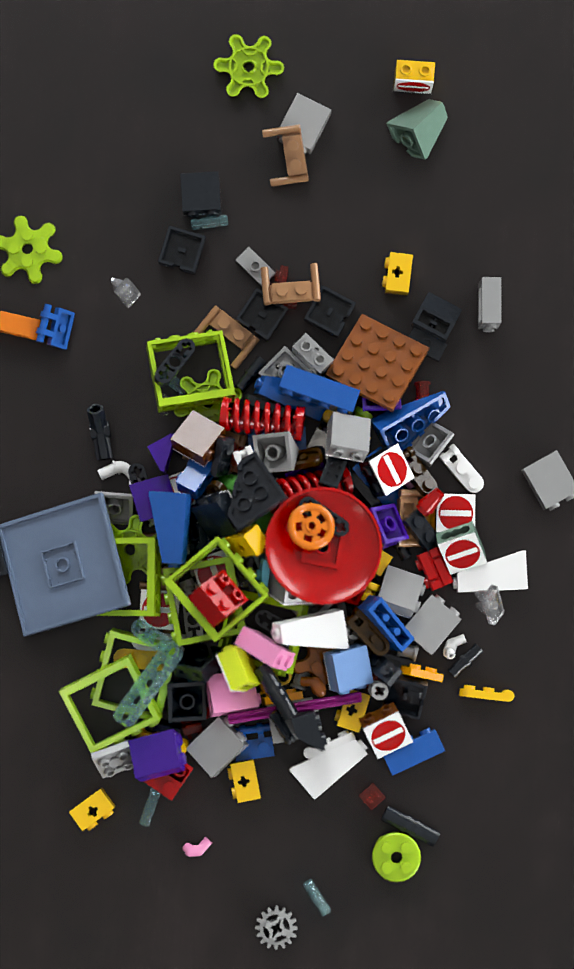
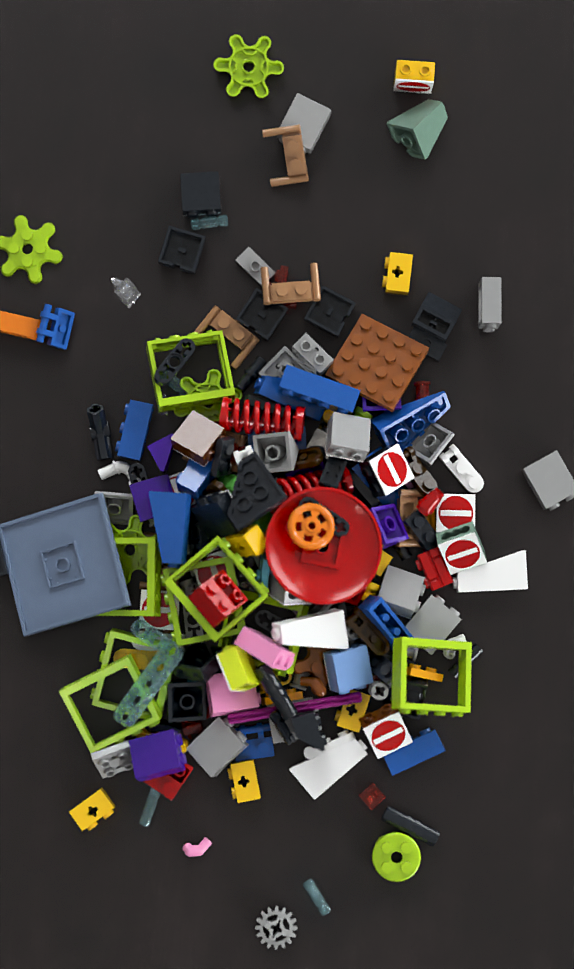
(134, 430): none -> blue brick
(399, 672): none -> lime window
(487, 693): yellow plate -> none
(491, 603): clear tile -> none

